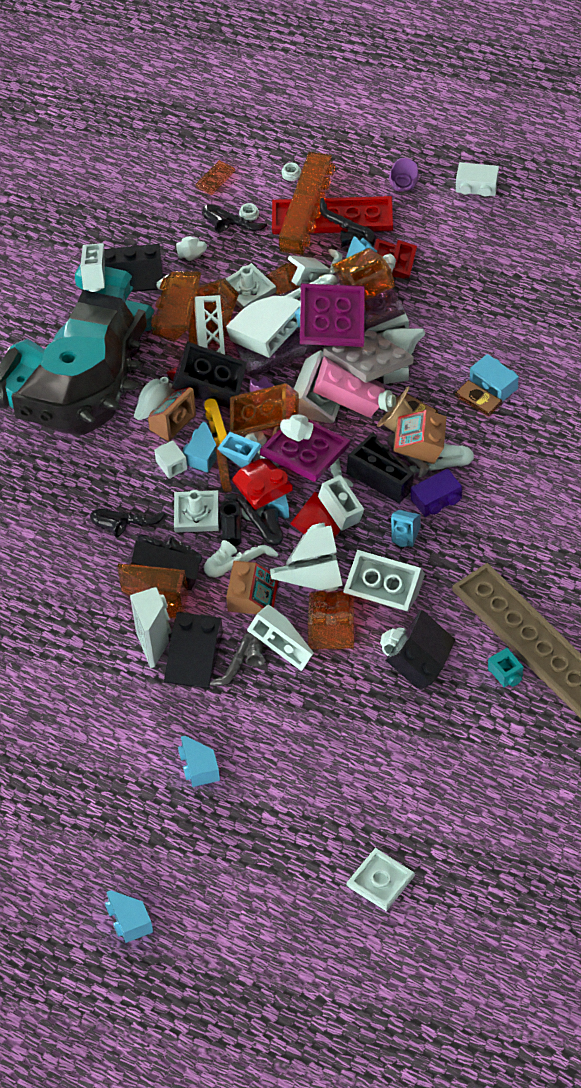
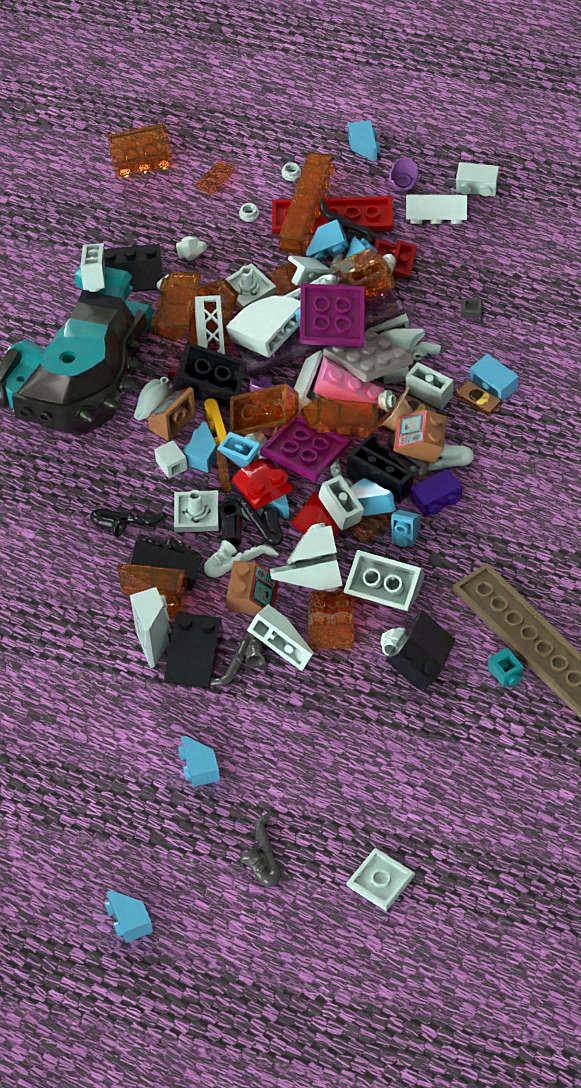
(140, 150): none -> clear orange slope
(222, 219): black piece -> none
(262, 865): none -> dark grey piece
(297, 427): light aqua rock -> none
(327, 241): none -> medium azure slope
(341, 416): none -> clear orange slope
(363, 138): none -> medium azure slope
(370, 526): none -> clear orange tile
(373, 497): none -> medium azure slope
(424, 348): none -> light aqua arm
(429, 385): none -> light aqua brick
(436, 208): none -> light aqua slope
(471, 307): none -> dark grey tile

